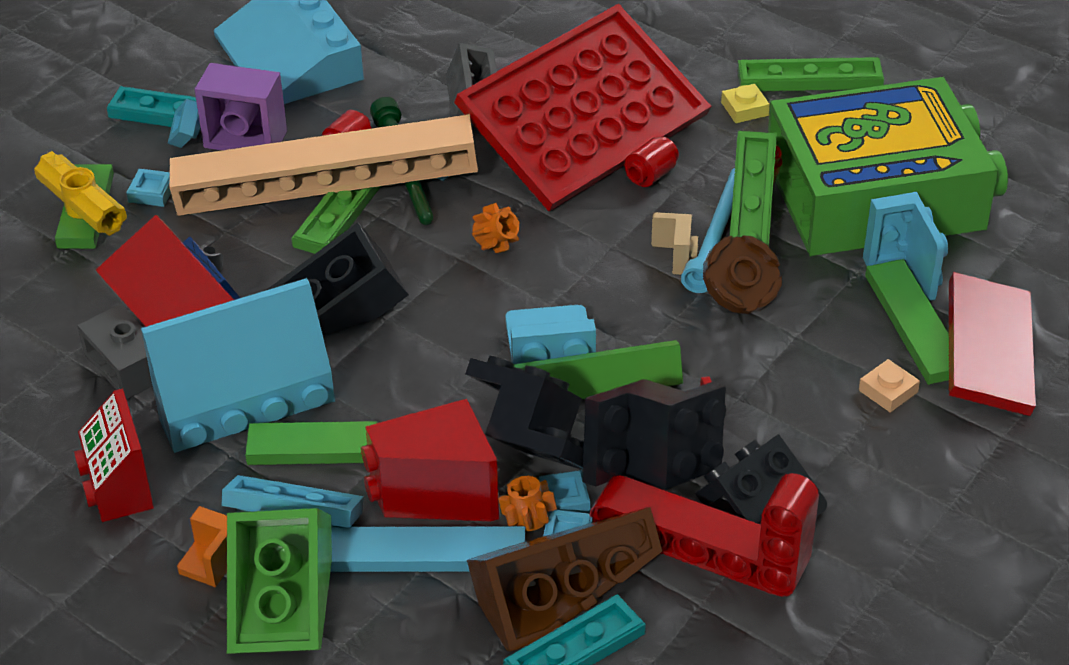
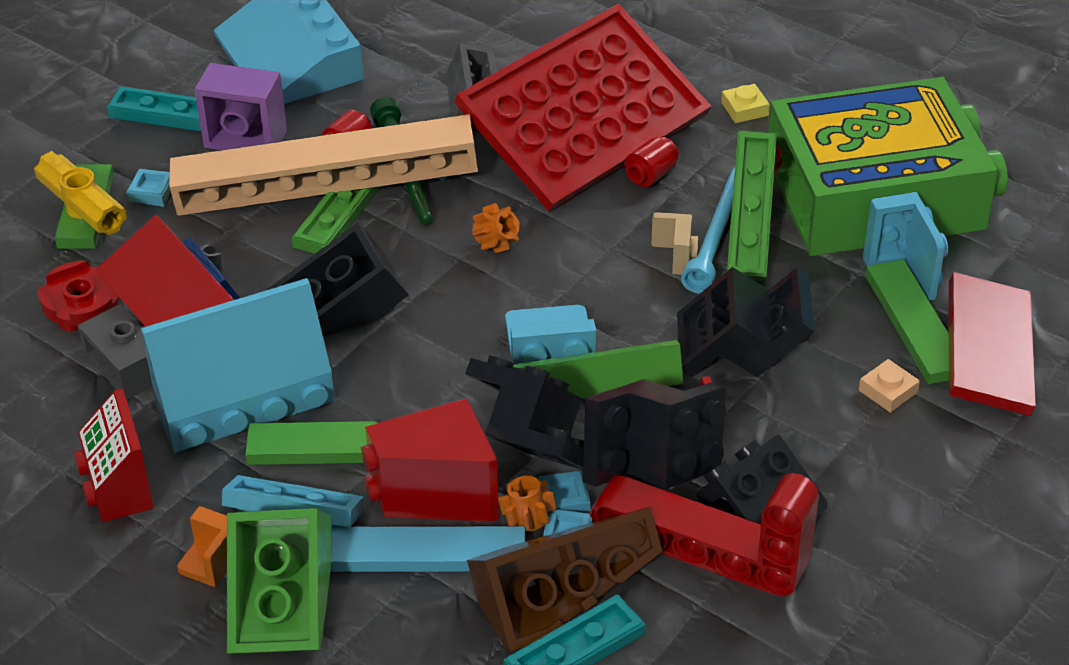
(70, 310): none -> red plate
(184, 124): medium azure plate -> none
(742, 274): reddish brown tile -> none
(745, 322): none -> black bracket
(811, 73): bright green tile -> none

